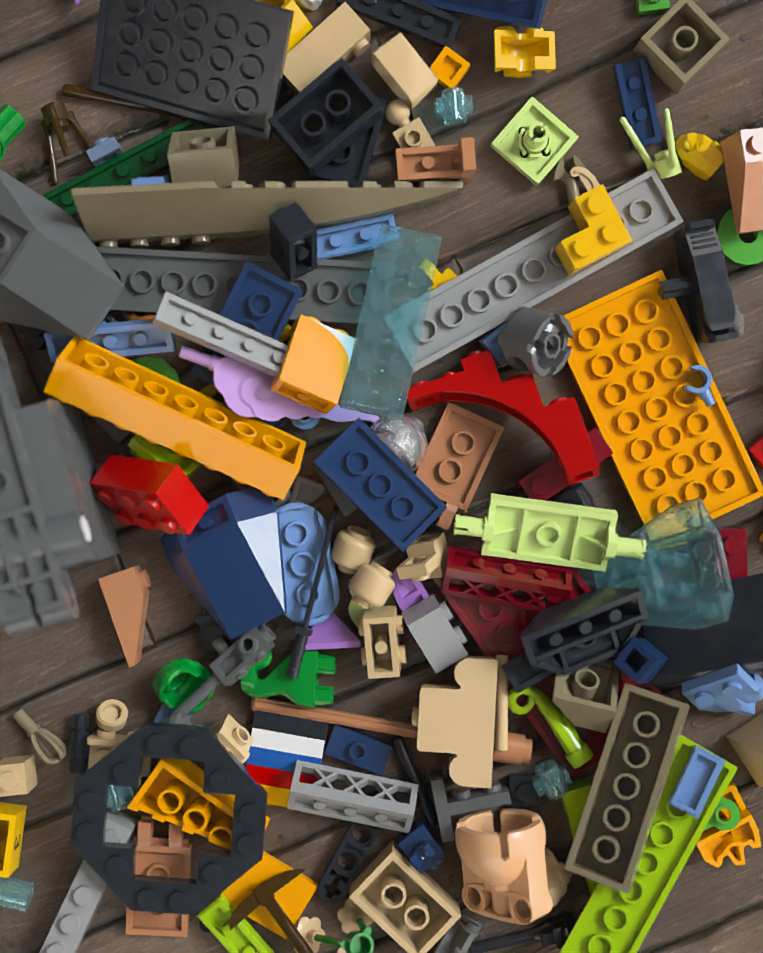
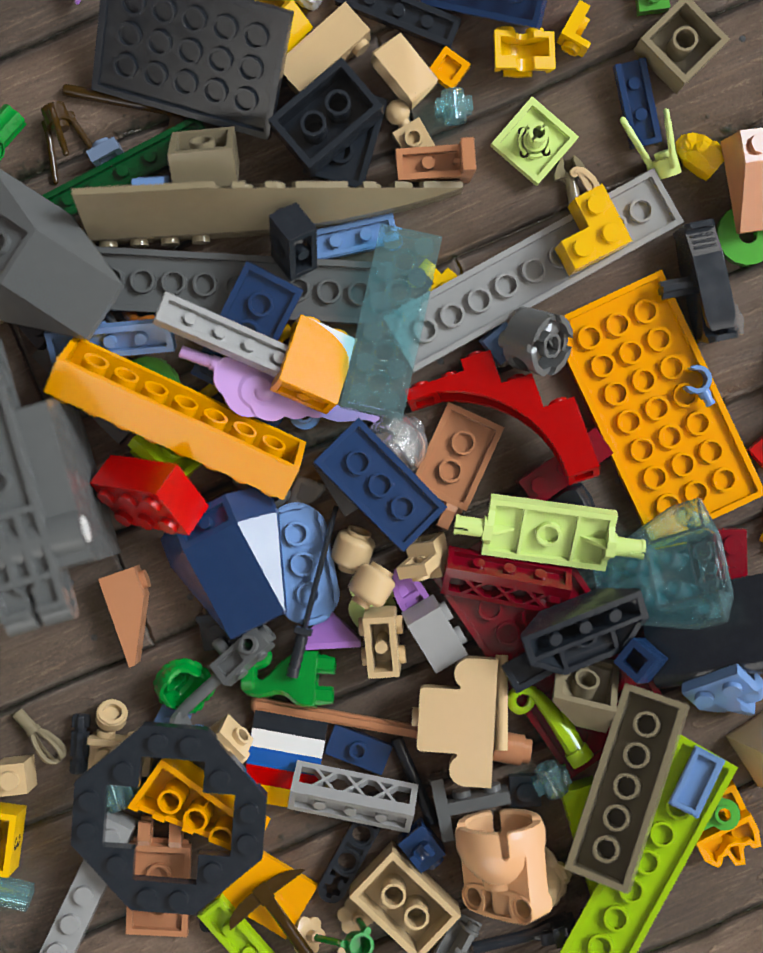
(570, 37): none -> yellow bracket

